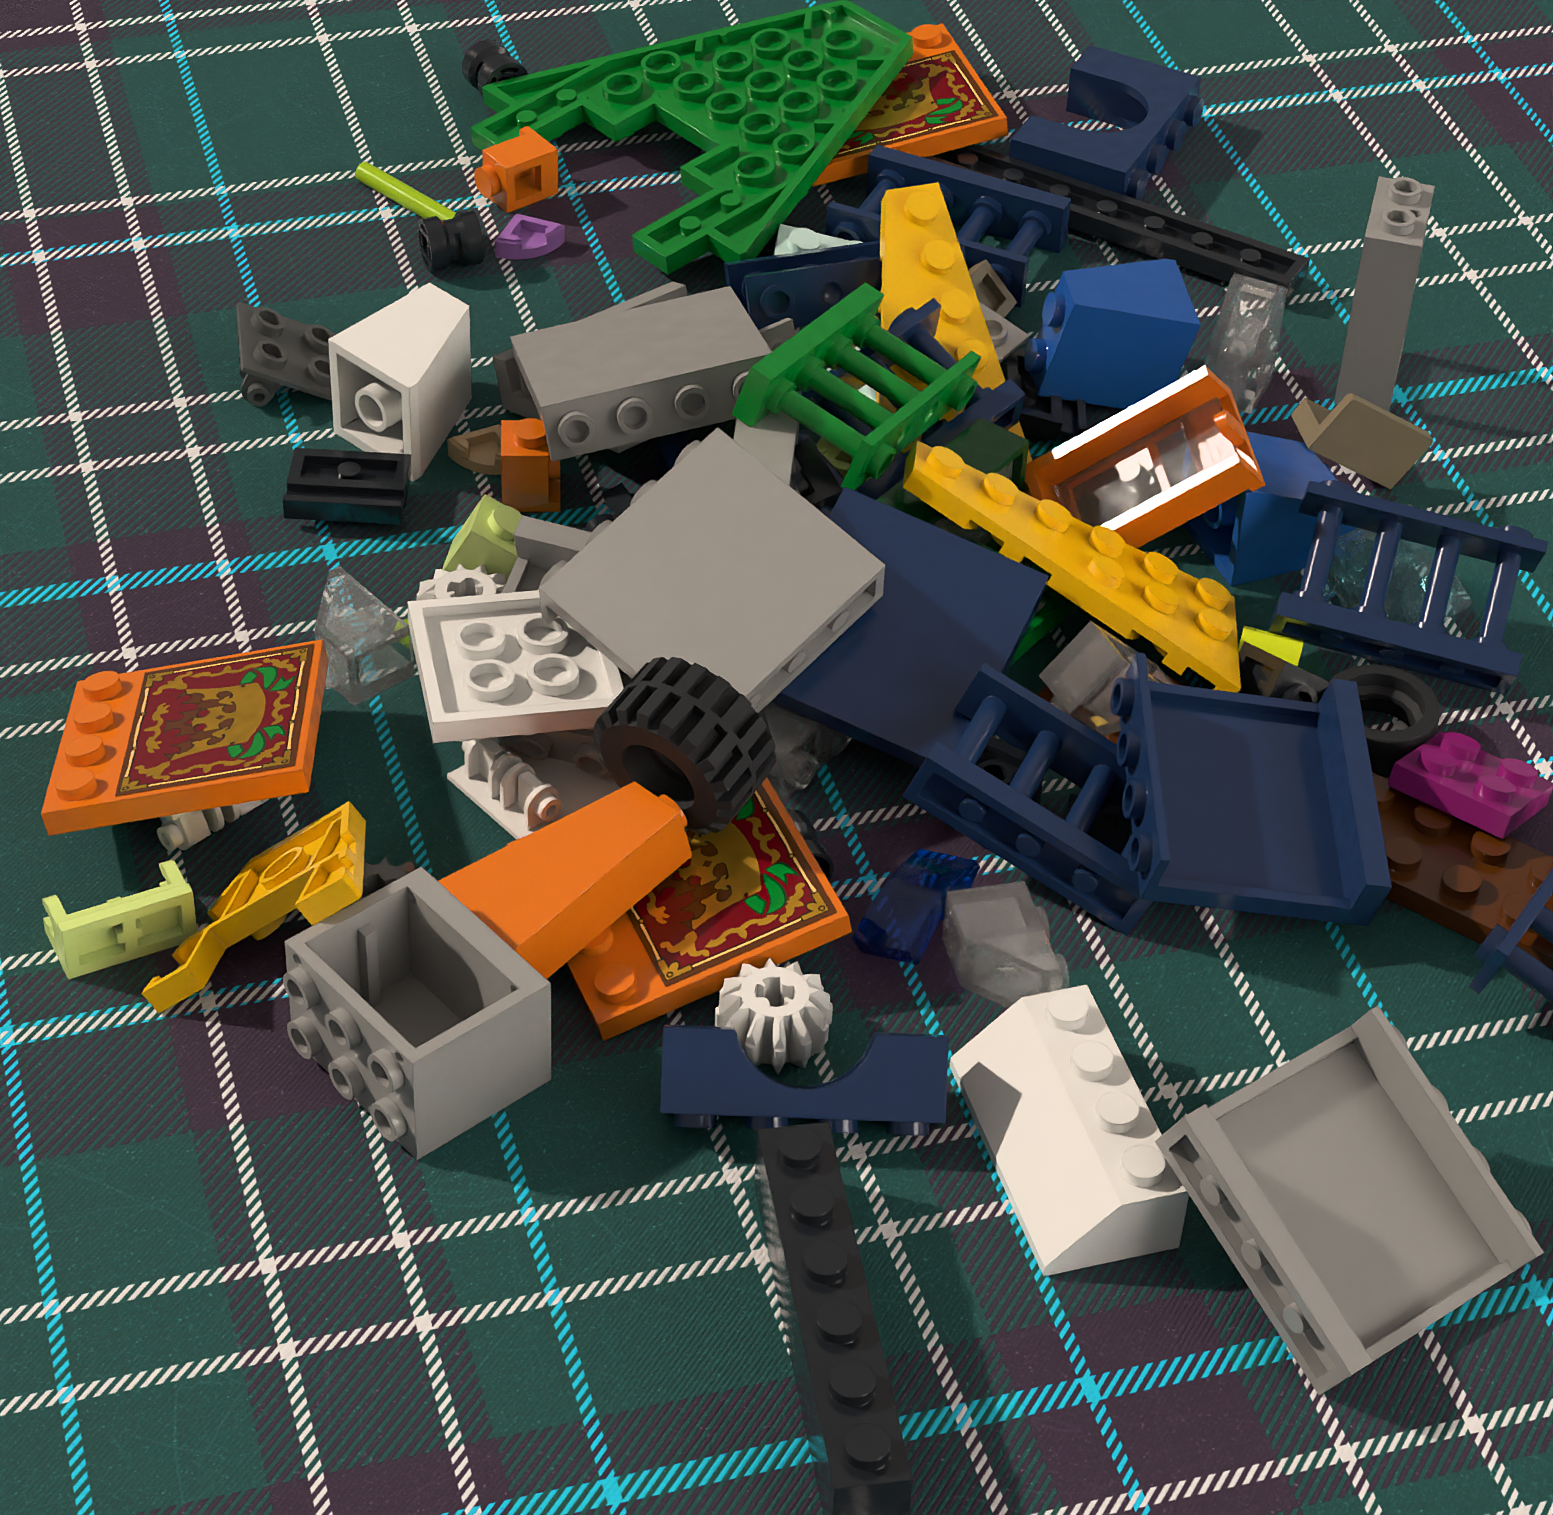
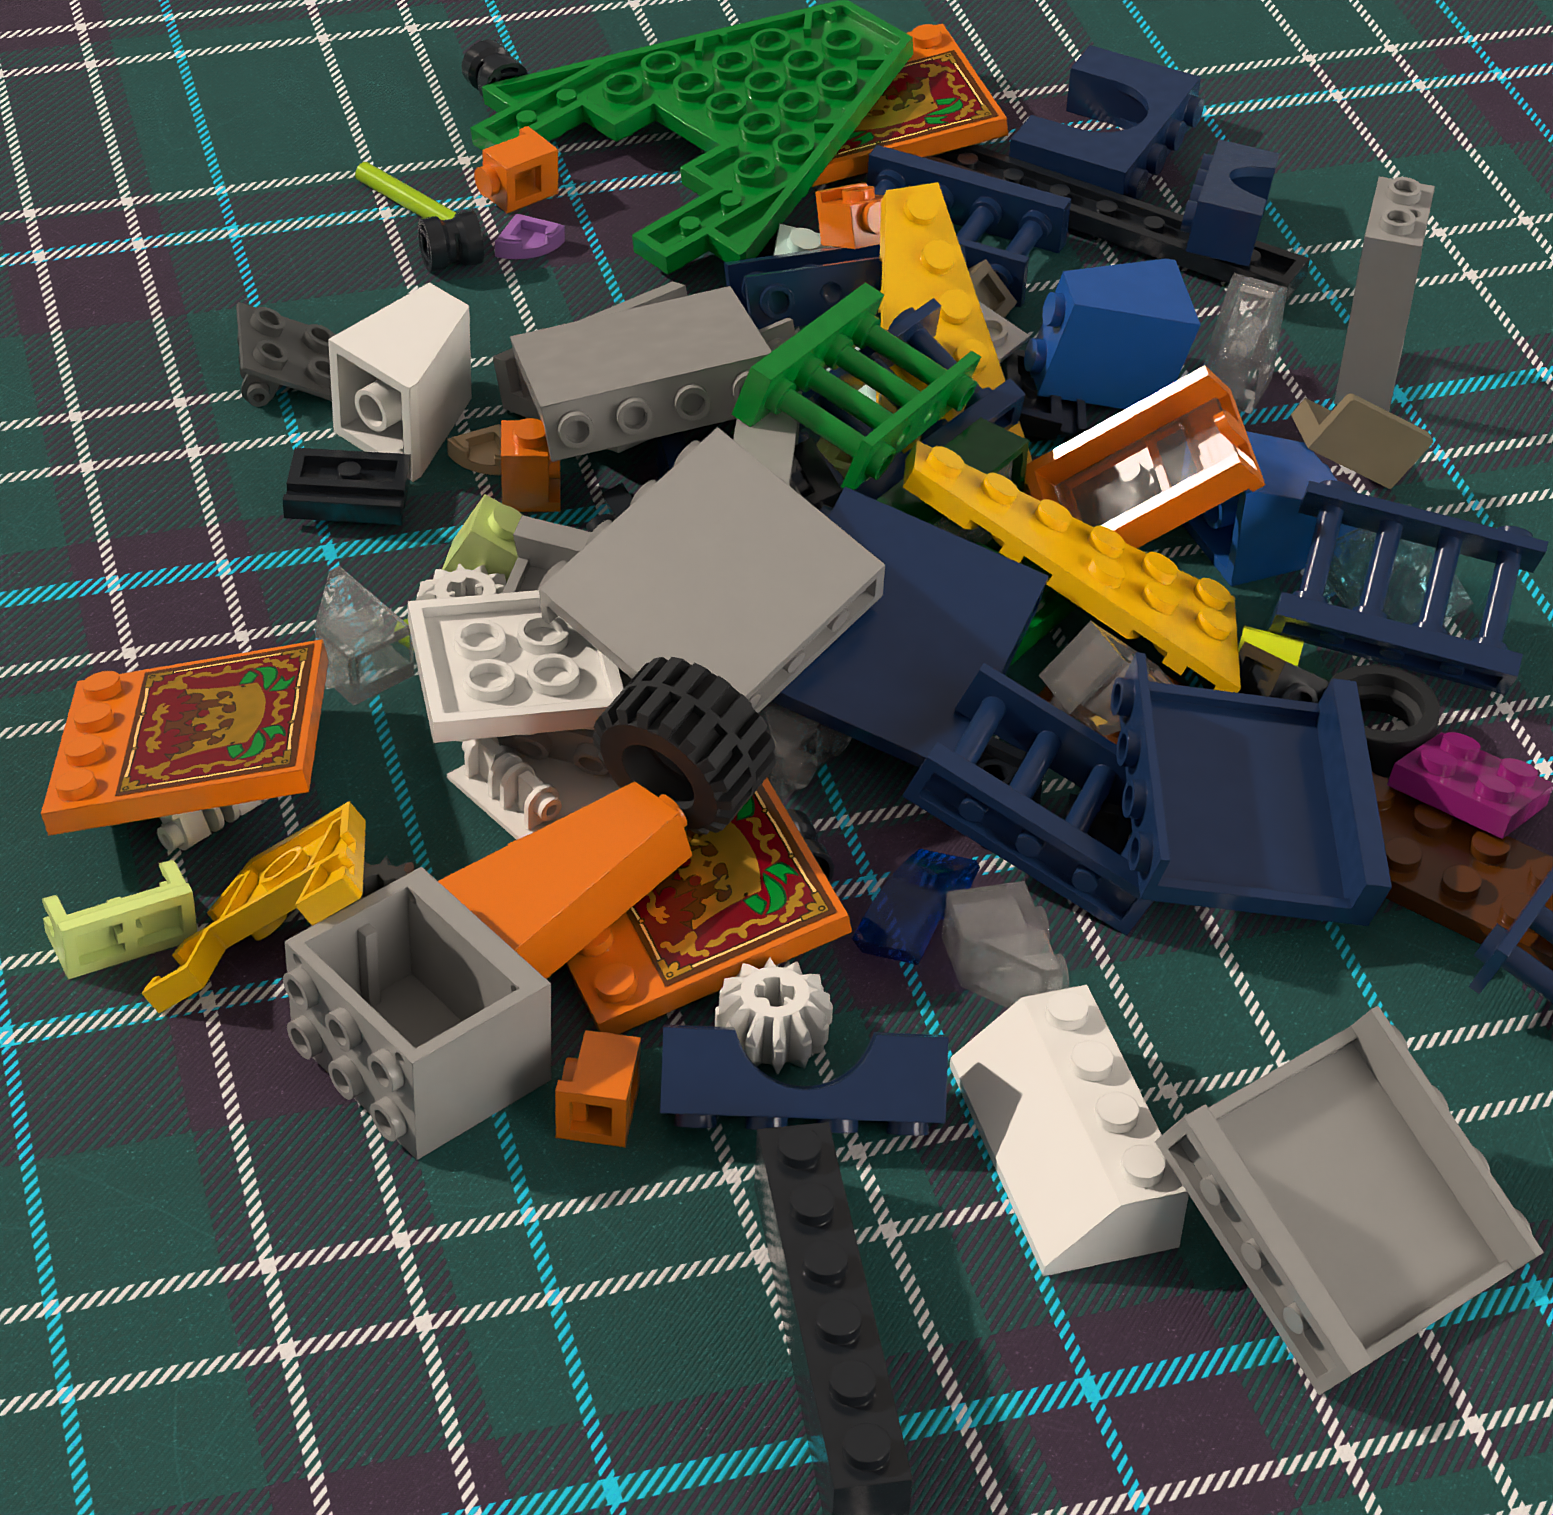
(599, 1090): none -> orange brick
(849, 216): none -> orange brick
(1229, 202): none -> dark blue arch

